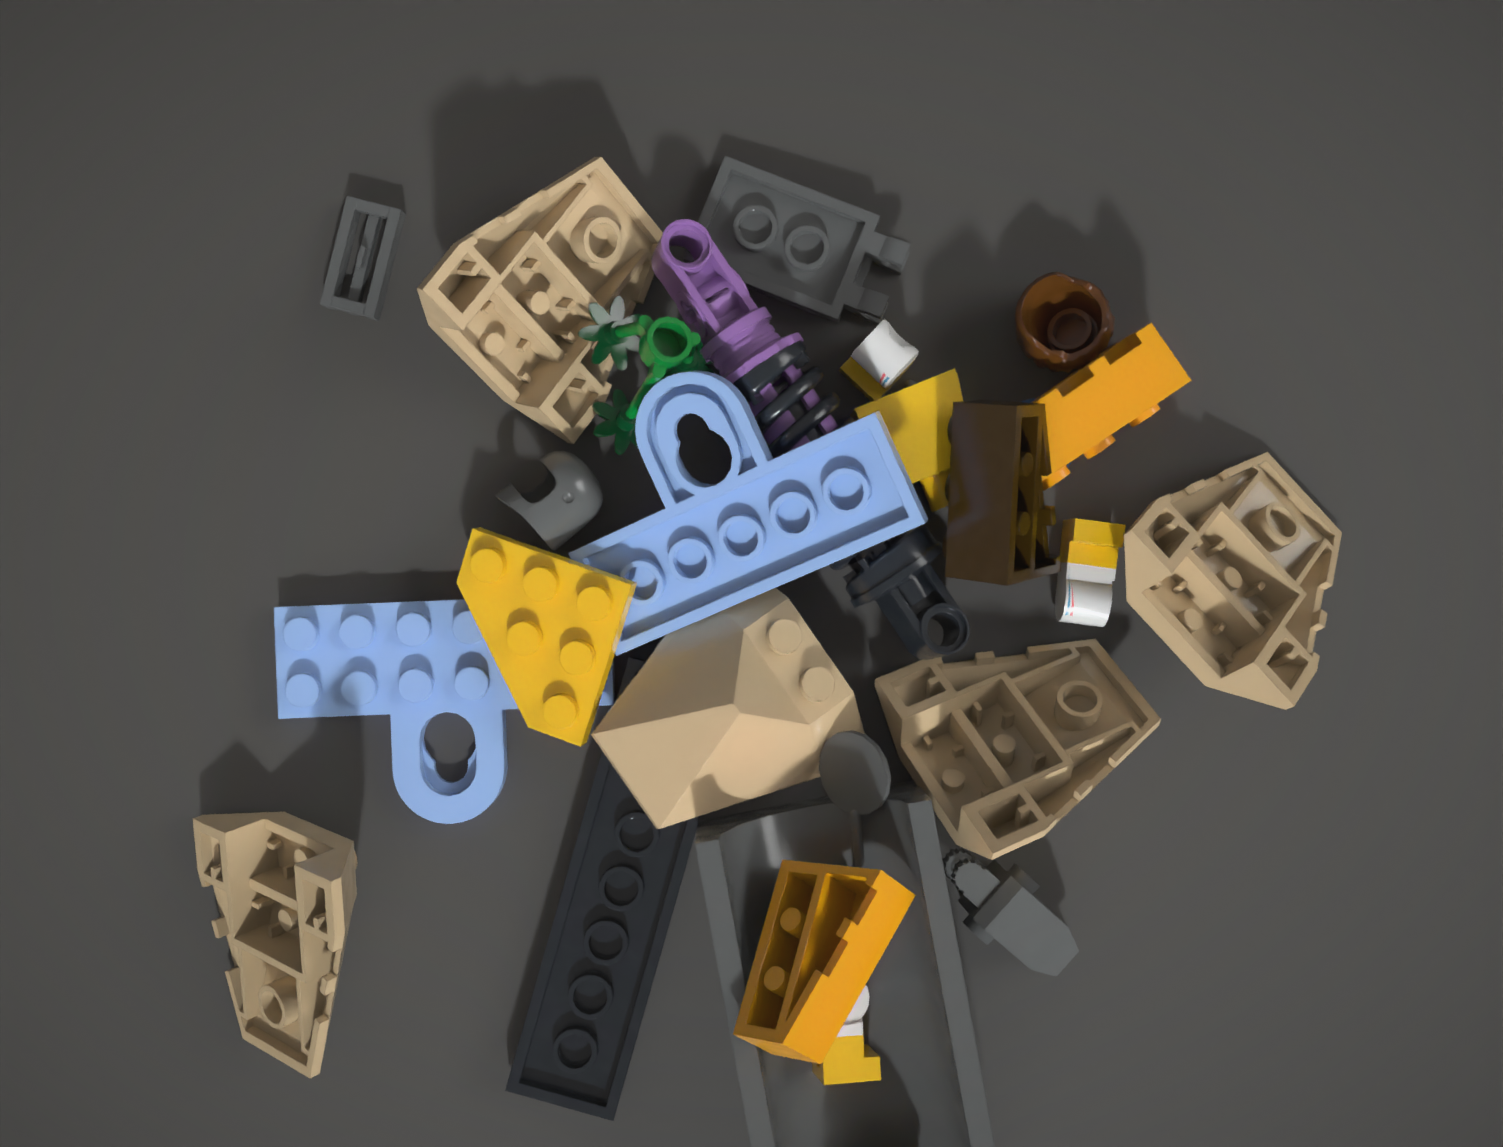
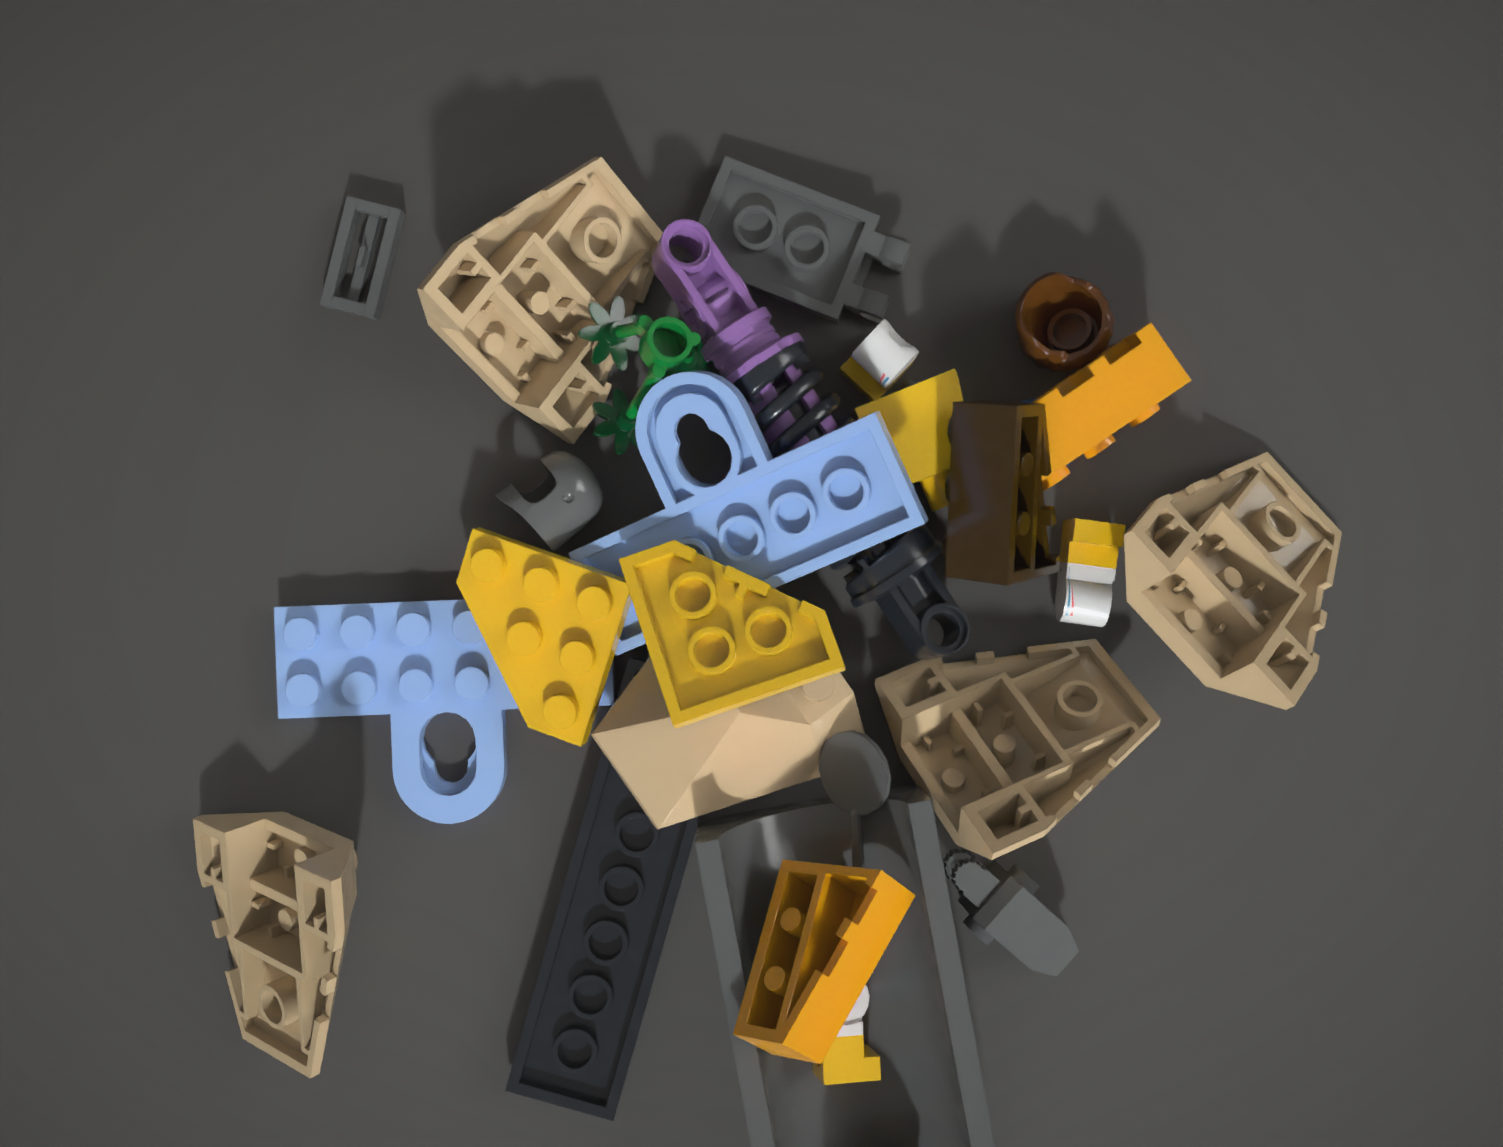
(722, 633): none -> yellow plate

